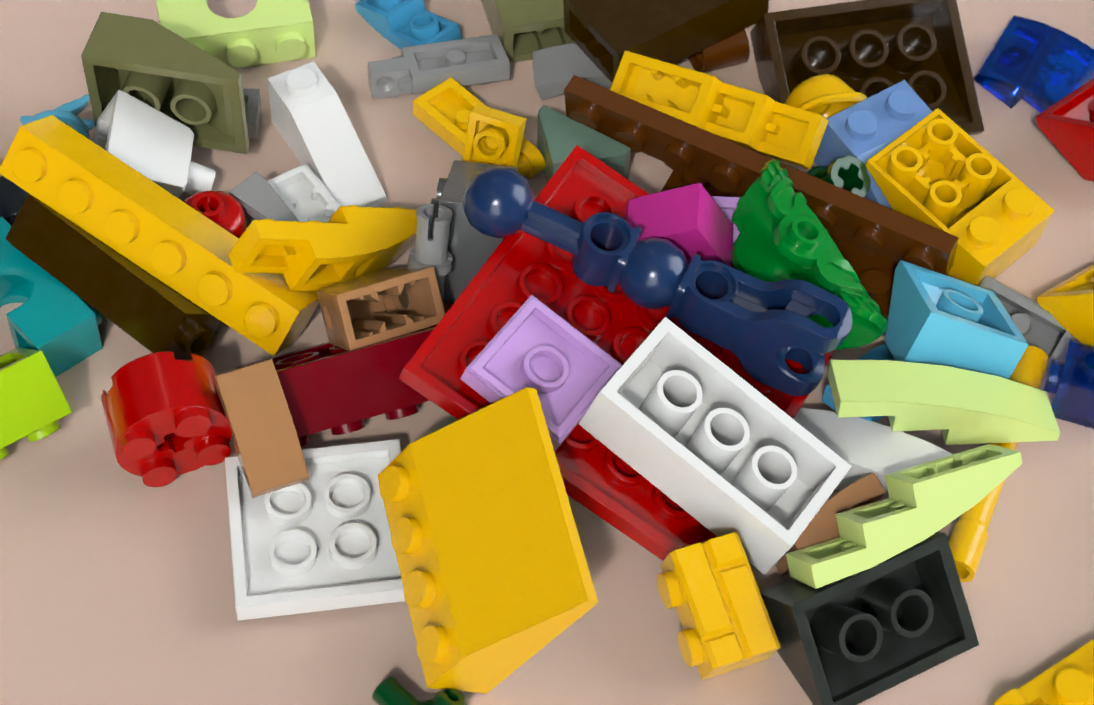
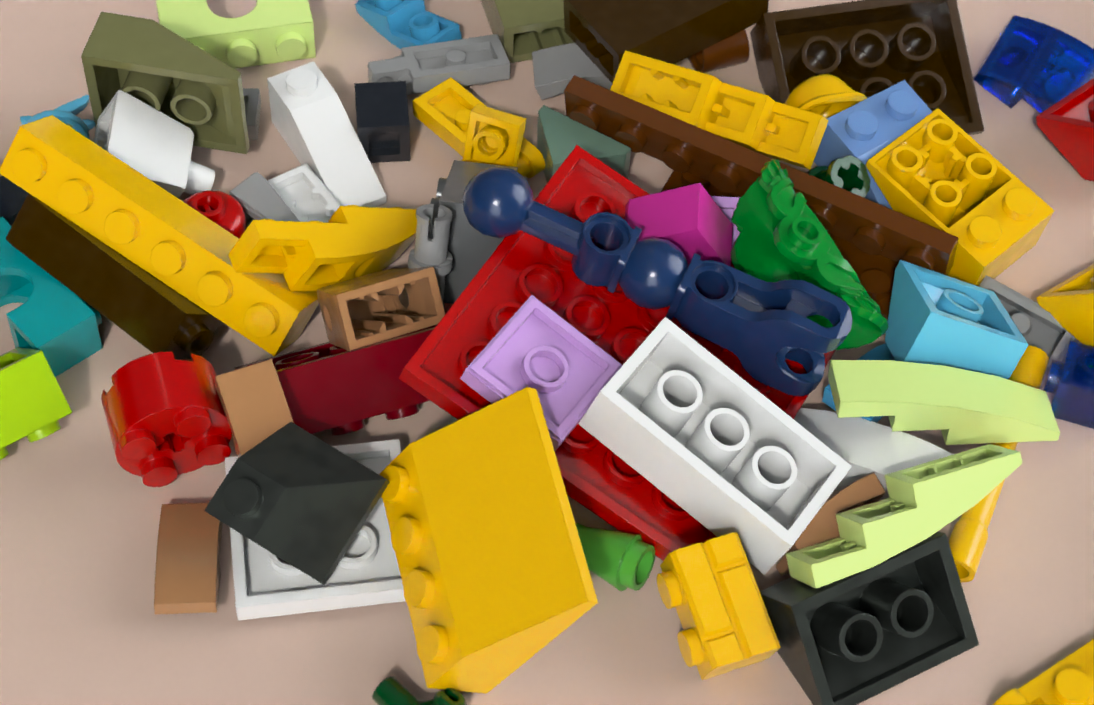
(187, 560): none -> medium nougat slope
(298, 499): none -> pearl dark grey slope
(383, 120): none -> black brick
(617, 556): none -> bright green cone

